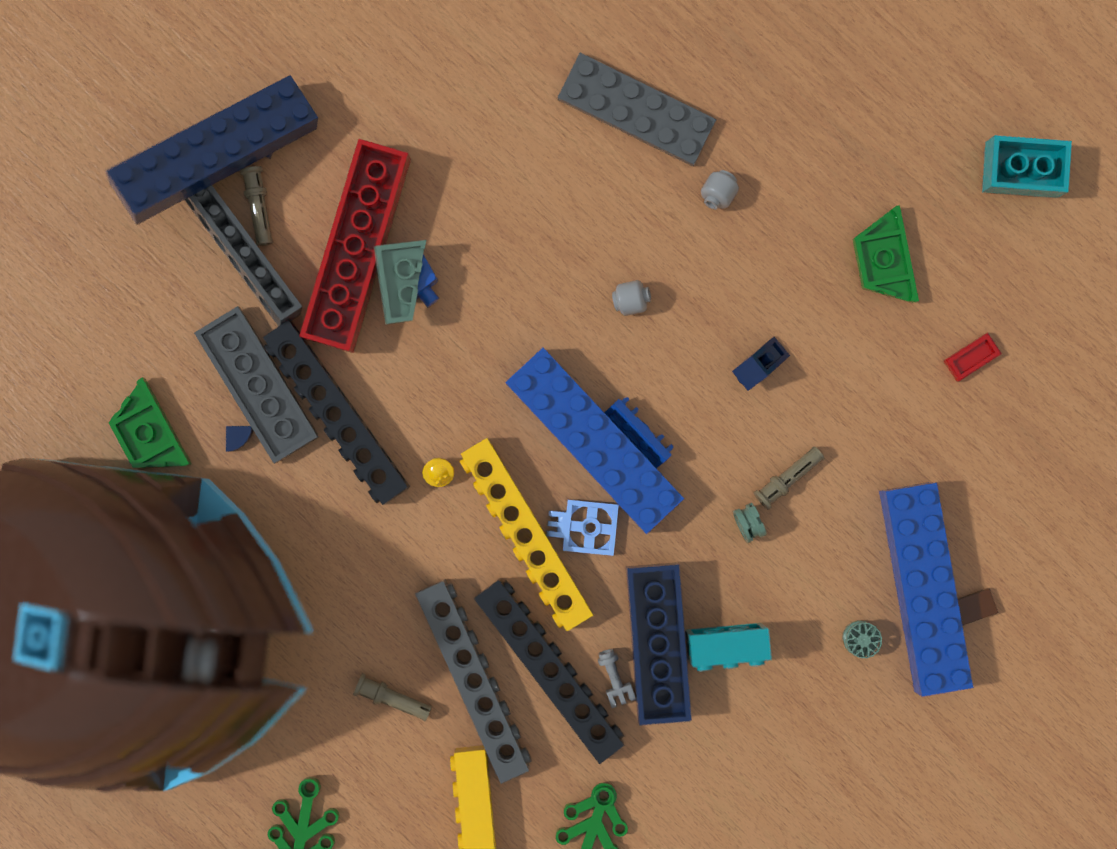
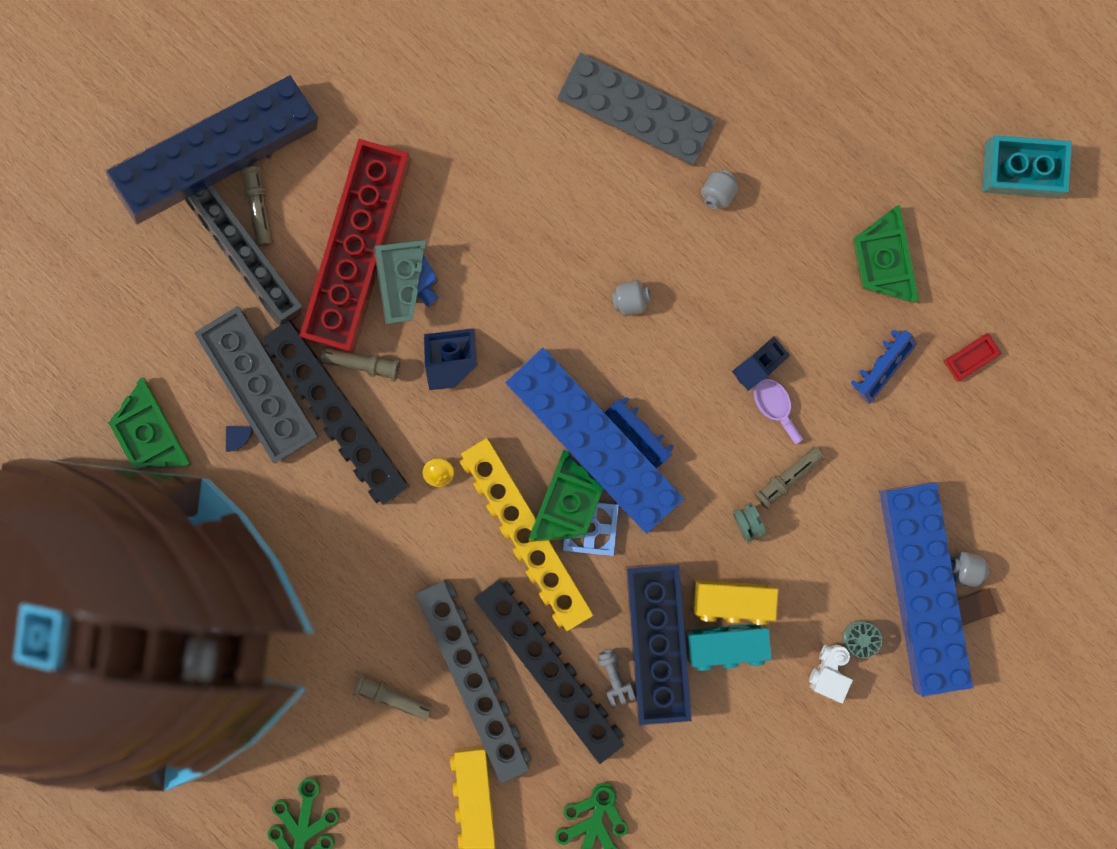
(372, 365): none -> dark tan pin
(449, 357): none -> dark blue slope
(567, 504): none -> green wing
(734, 601): none -> yellow brick
(776, 405): none -> lavender piece
(827, 679): none -> white brick
(885, 365): none -> blue plate
(969, 569): none -> light grey head

